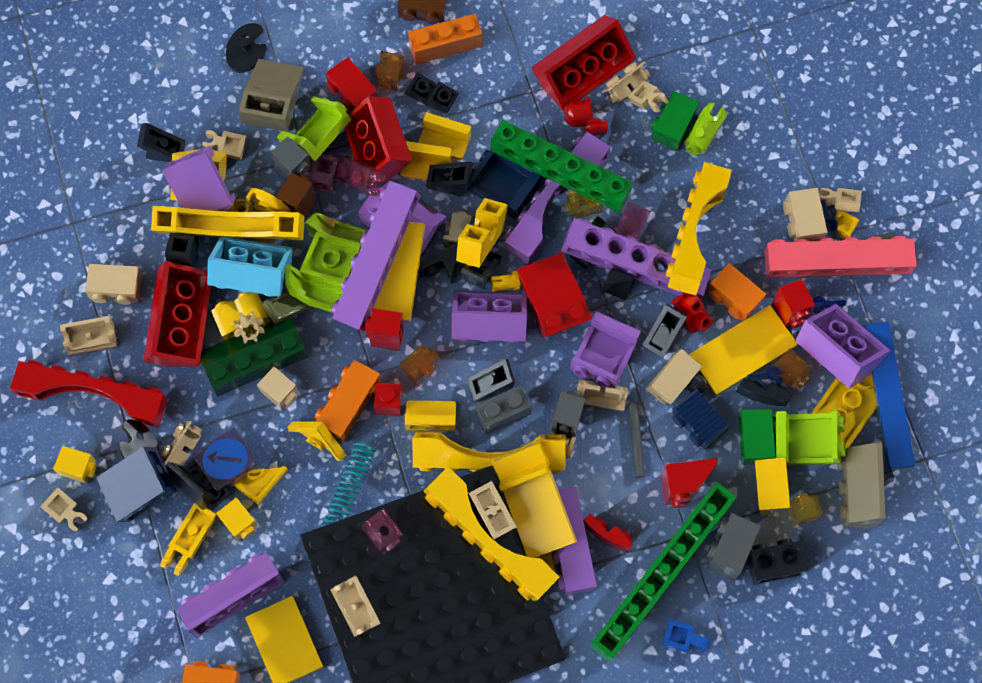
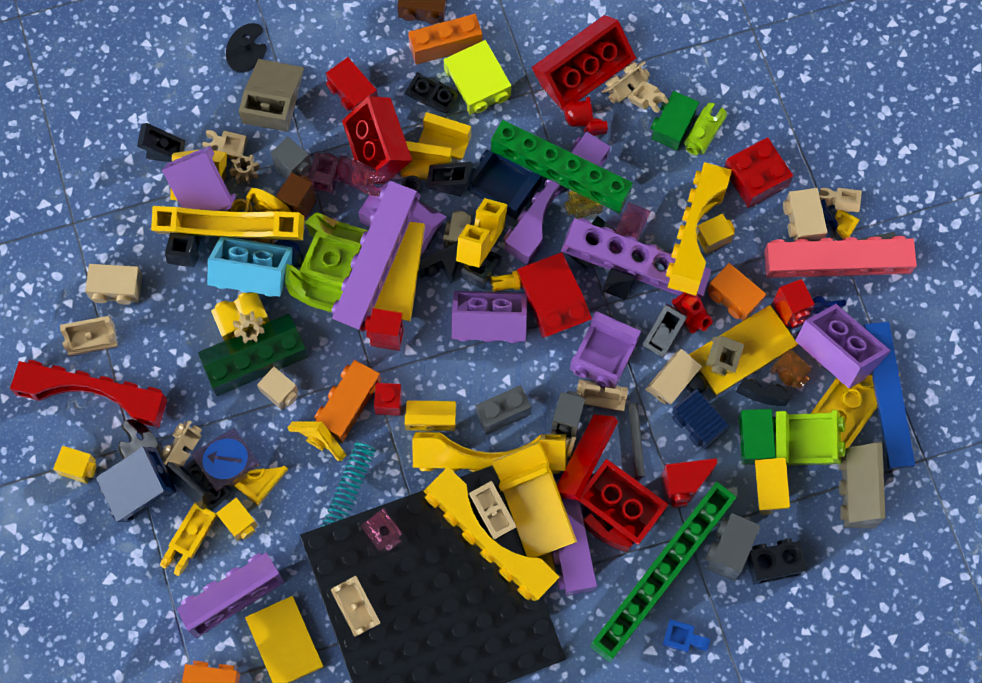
(61, 506): tan plate -> none
(177, 316): red slope -> none
(242, 162): none -> tan gear
(284, 307): olive tile -> none
(297, 258): none -> arm
(320, 128): lime panel -> none
(390, 71): clear orange brick -> none
(409, 182): none -> black hinge
(419, 364): clear orange brick -> none
(478, 77): none -> neon yellow panel
(491, 380): slope -> none
(586, 456): none -> red tile
(622, 502): none -> red slope
(715, 233): none -> yellow brick
(731, 354): none -> dark tan brick
(758, 172): none -> red brick
(771, 374): clear blue hand -> none
(804, 509): clear yellow brick -> none

